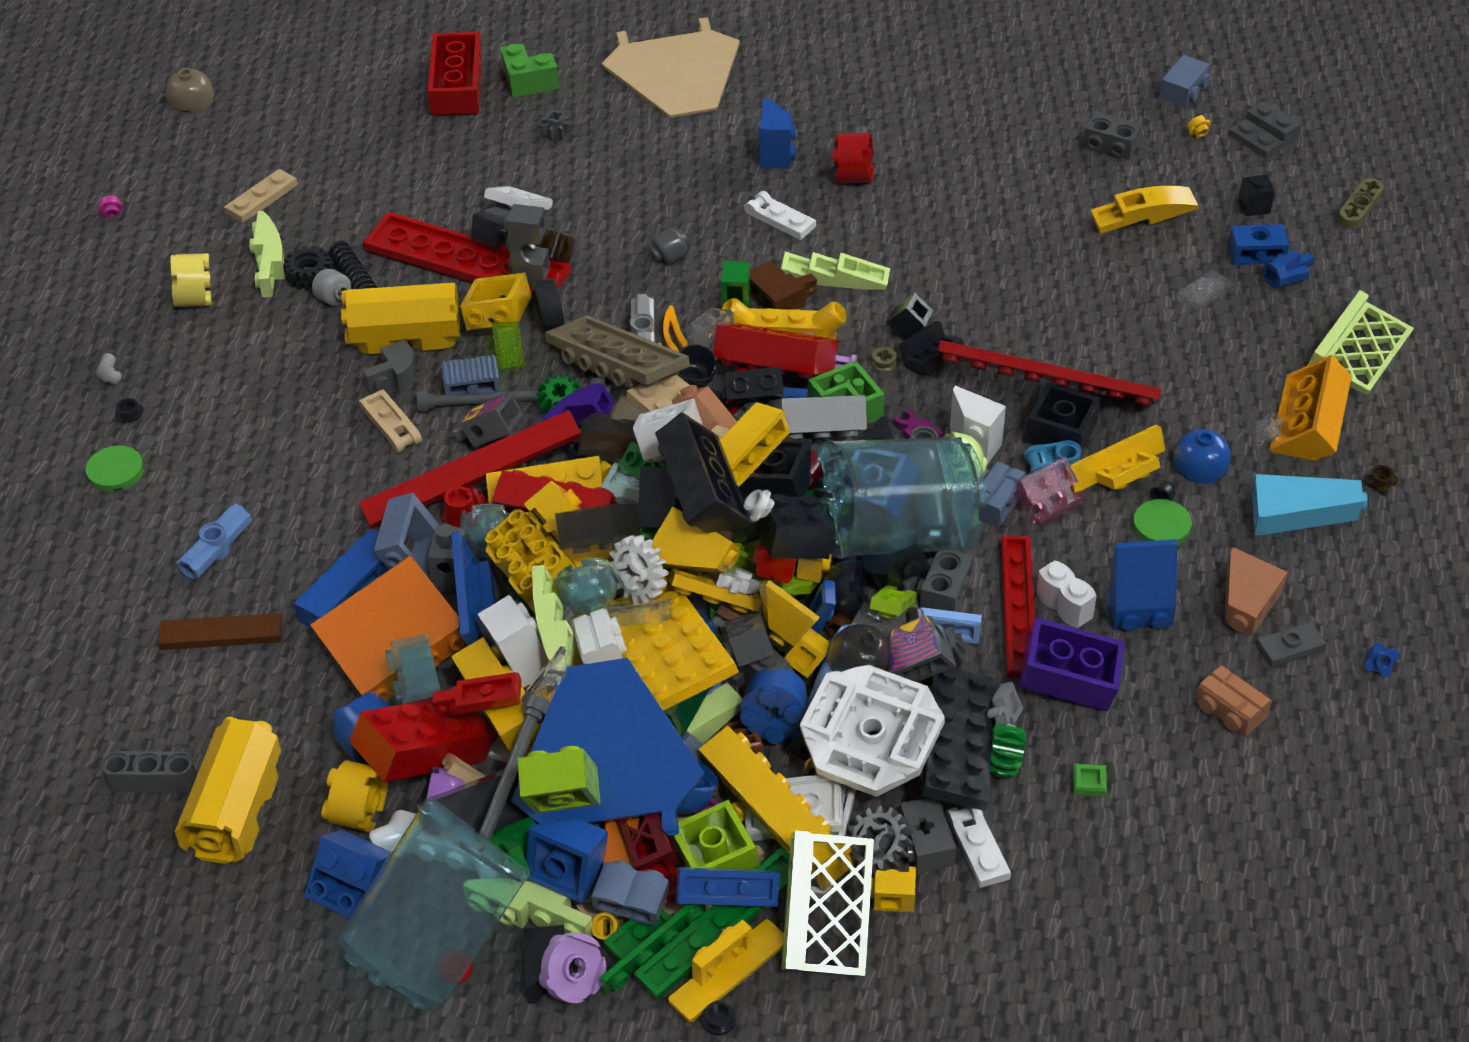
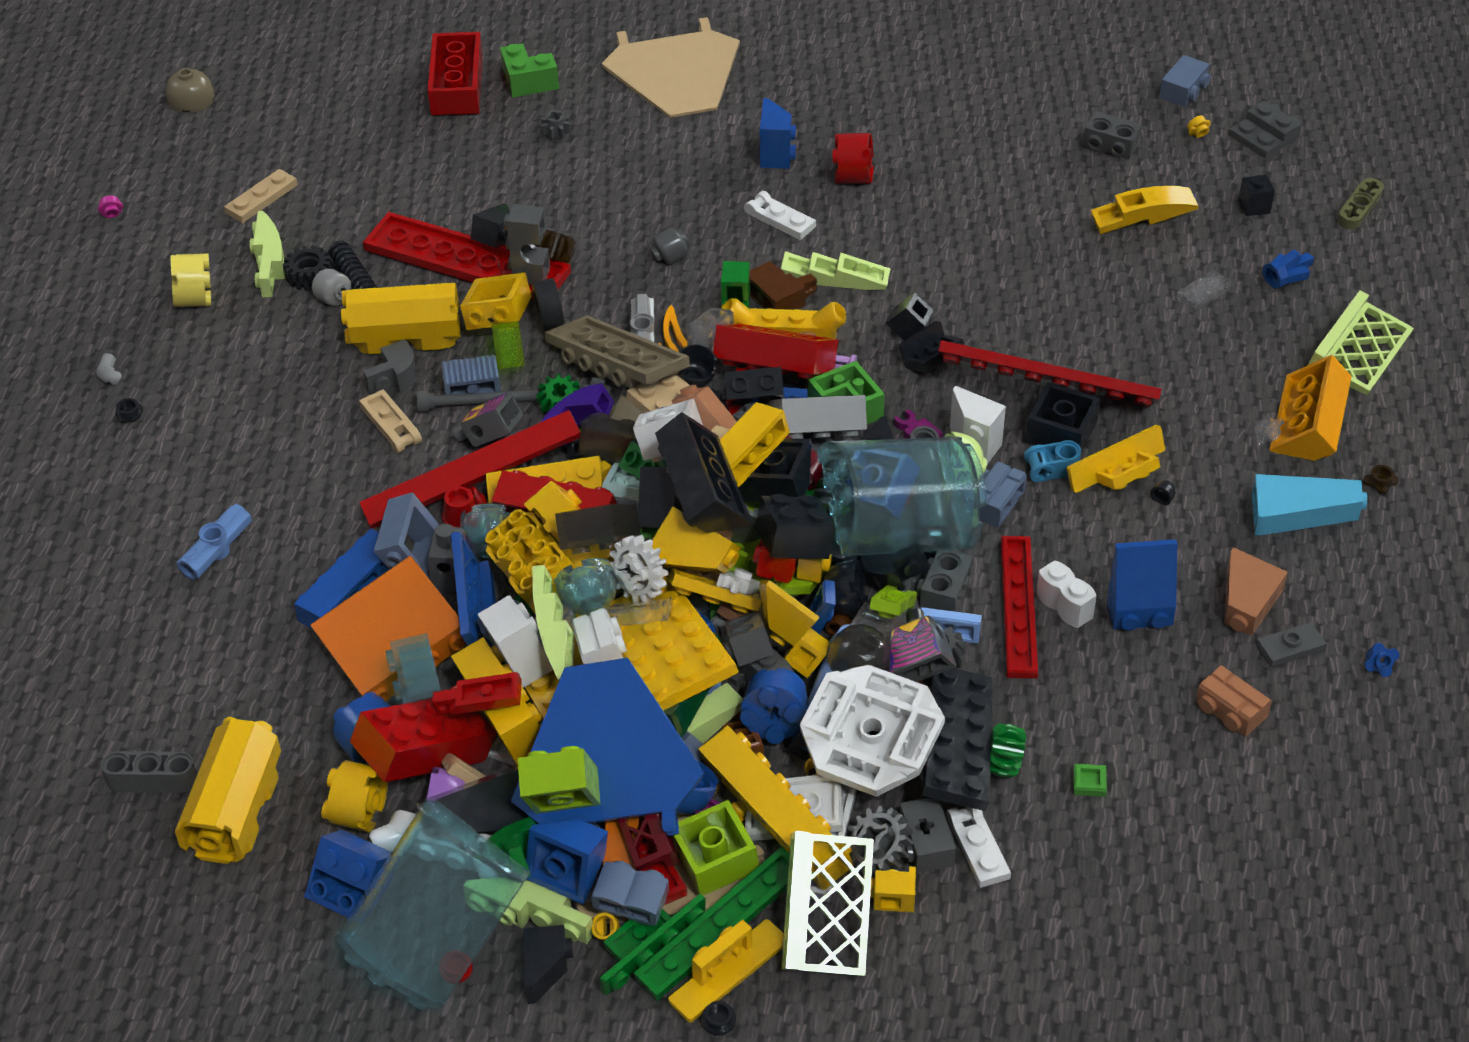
(114, 468): bright green tile -> none
(220, 631): reddish brown tile -> none
(511, 195): white plate -> none
(534, 710): dark grey piece -> none
(549, 676): clear slope -> none
(556, 962): lavender plate -> none
(727, 886): blue plate -> none
(758, 504): white plate -> none
(884, 353): olive bush -> none
(1005, 704): light grey plate -> none
(1046, 482): clear pink plate -> none
(1071, 664): dark purple brick -> none
(1162, 521): bright green tile -> none
(1202, 456): blue cylinder -> none
(1257, 243): blue brick -> none

